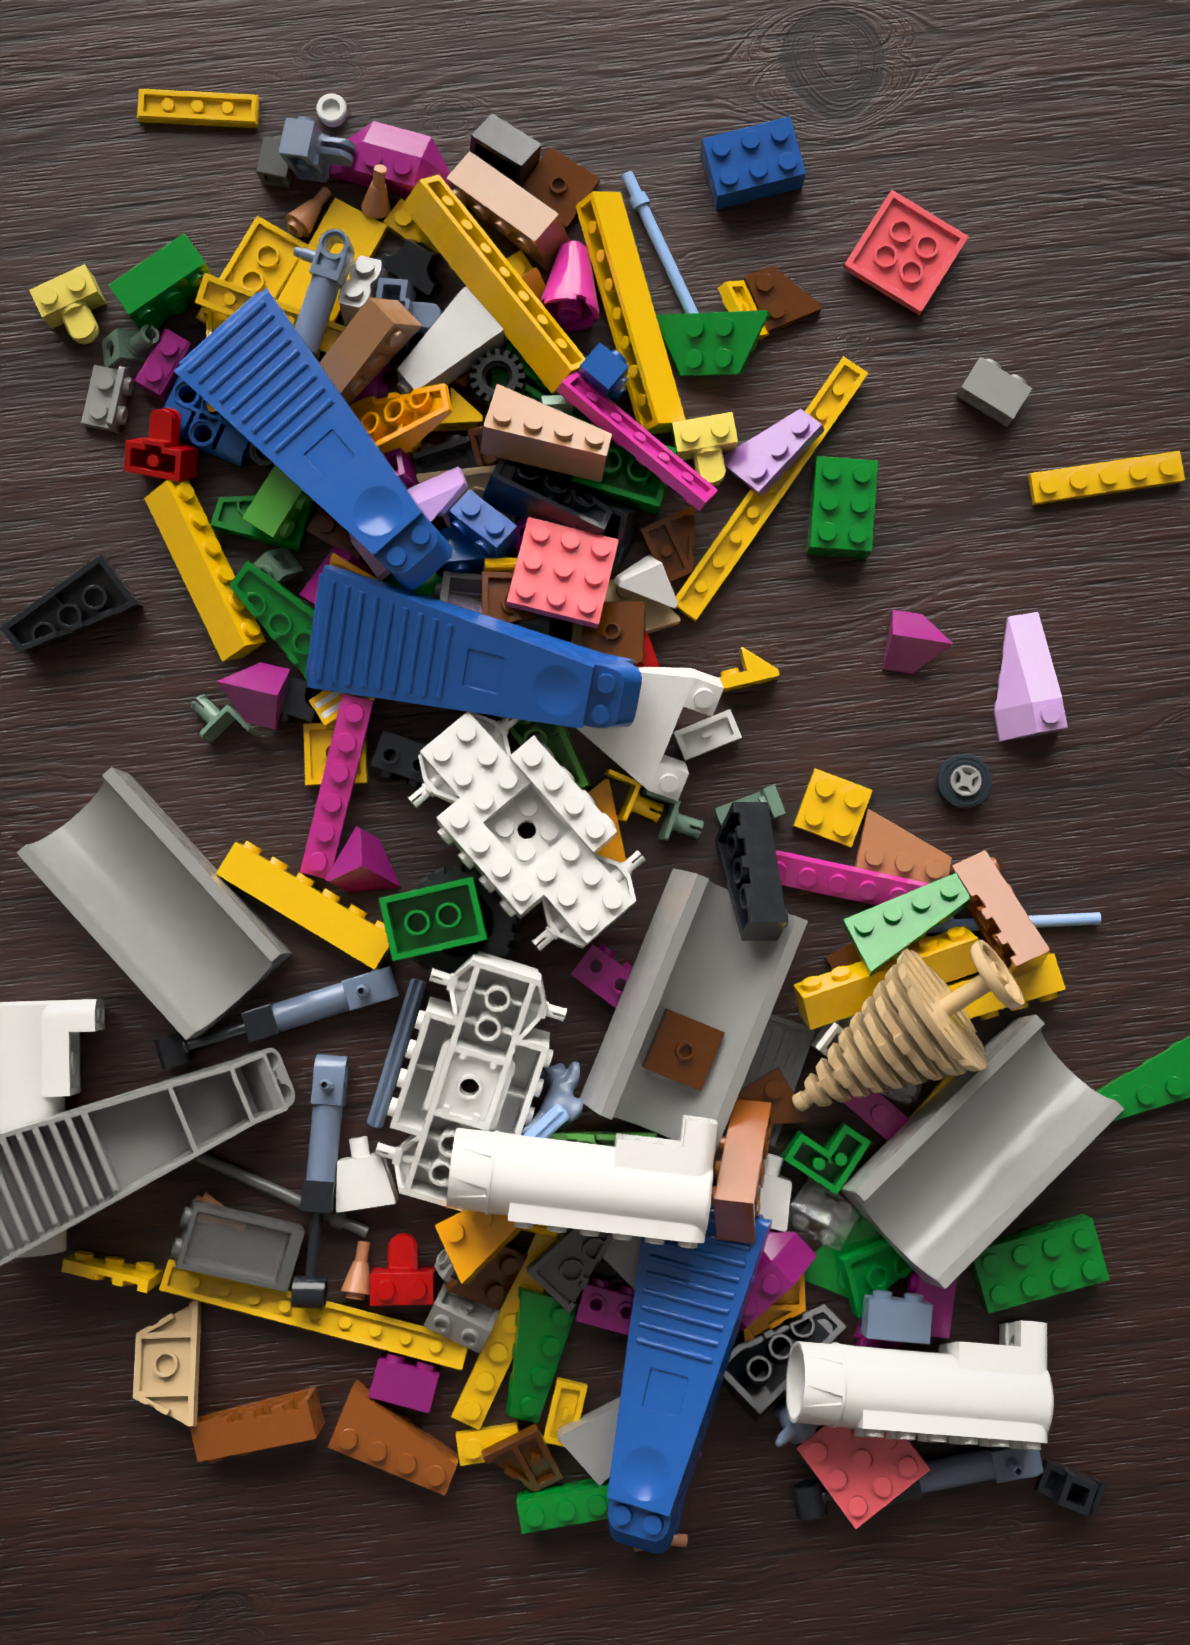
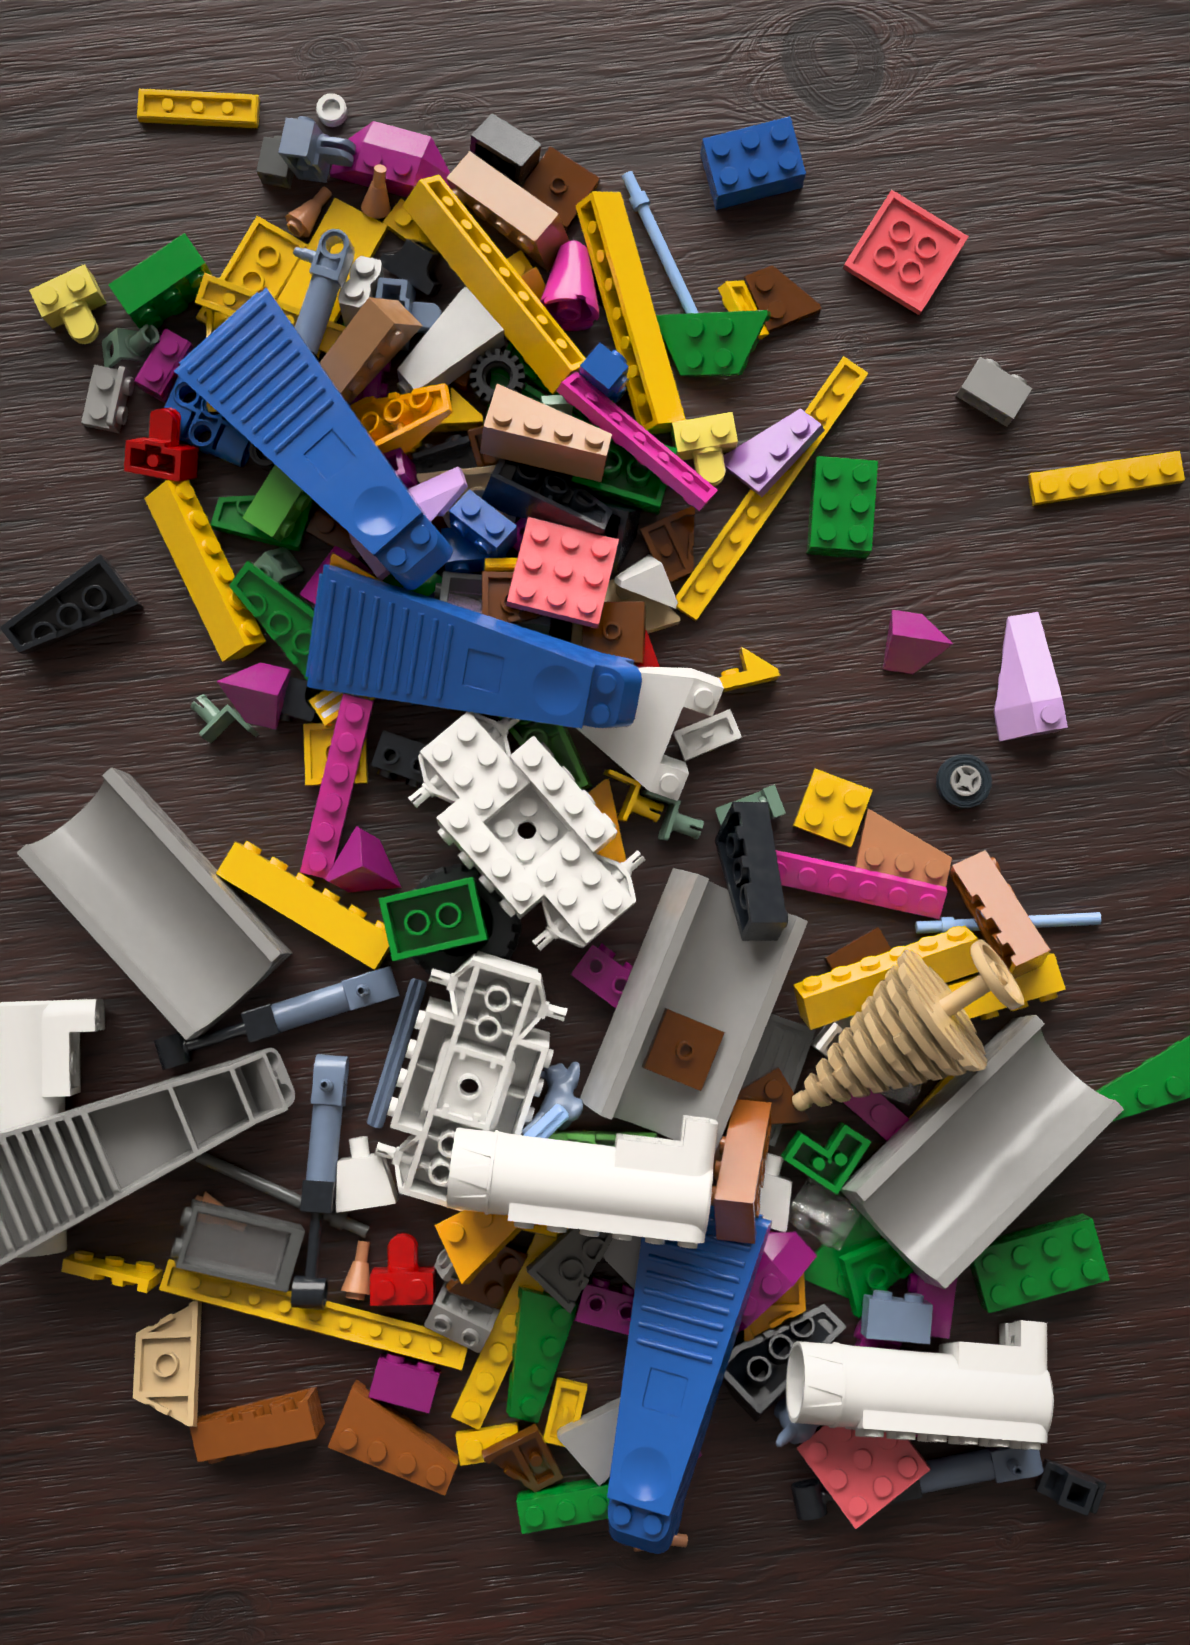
(894, 925): wing -> none

